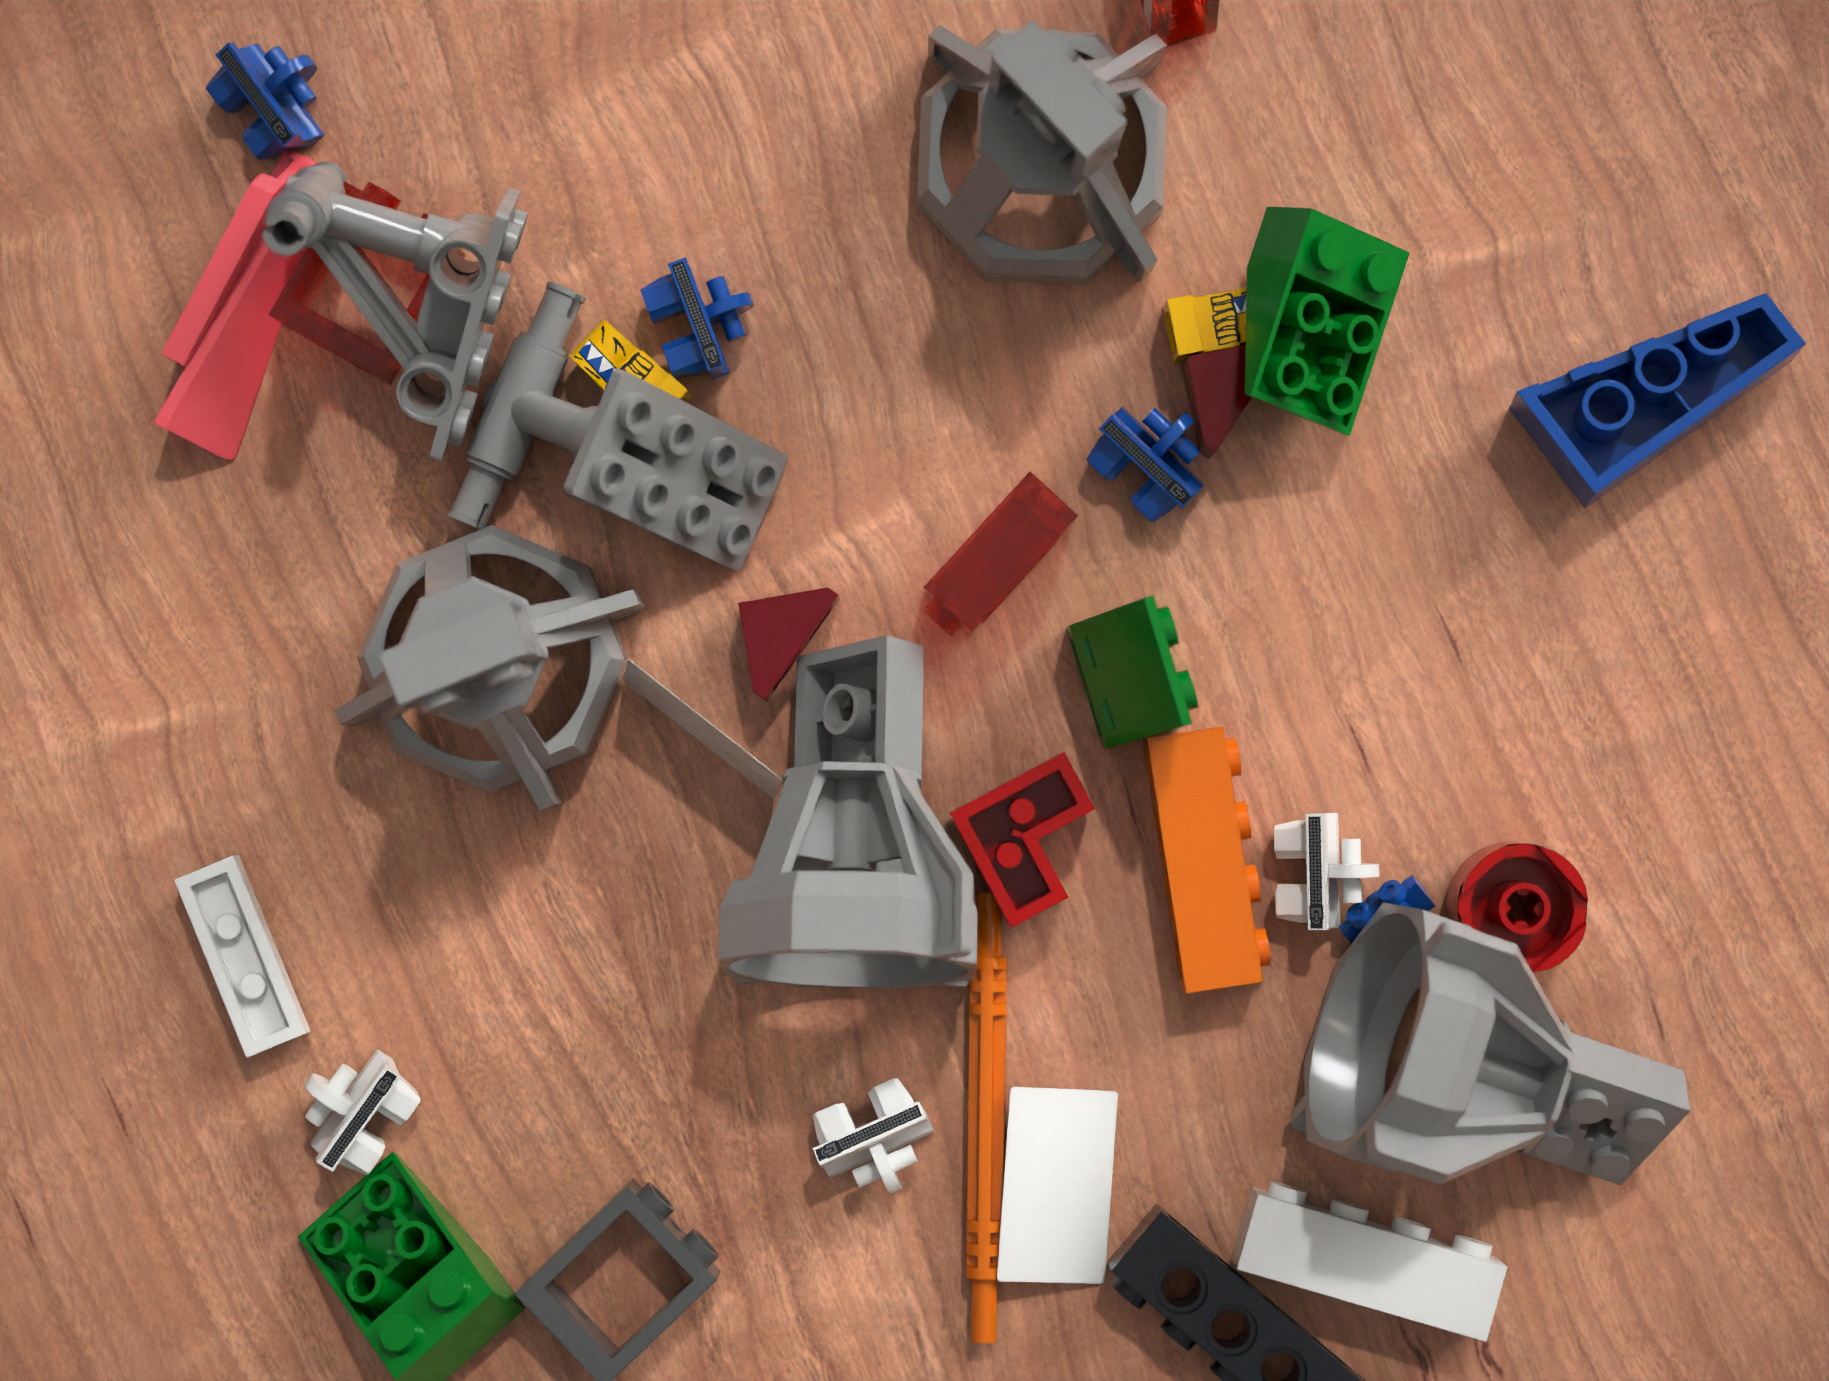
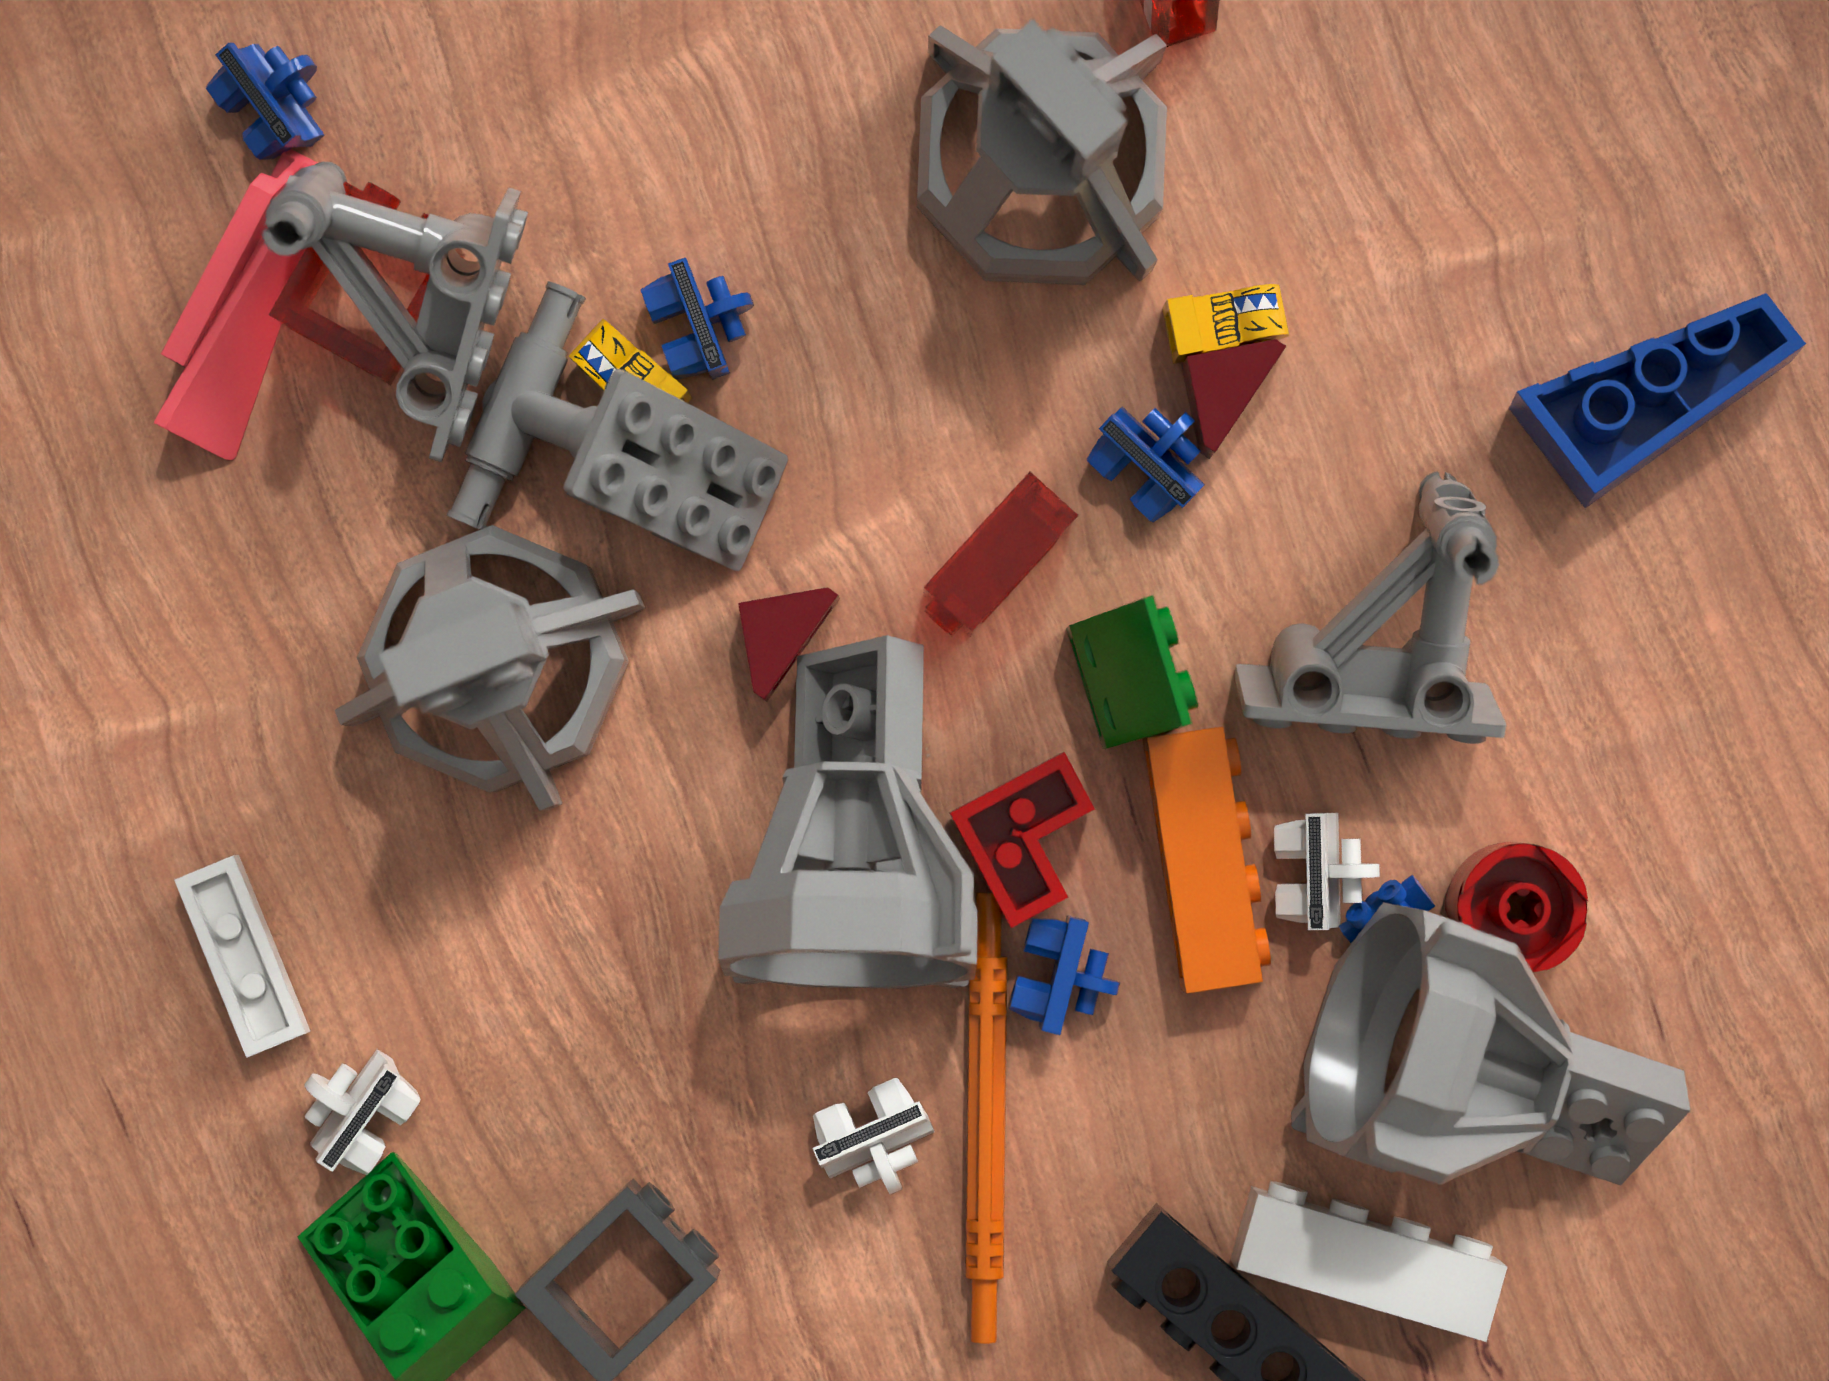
(702, 729): white sticker -> none
(1047, 1001): none -> blue hips
(1057, 1185): white sticker -> none
(1316, 313): green slope -> none
(1403, 690): none -> light grey plate

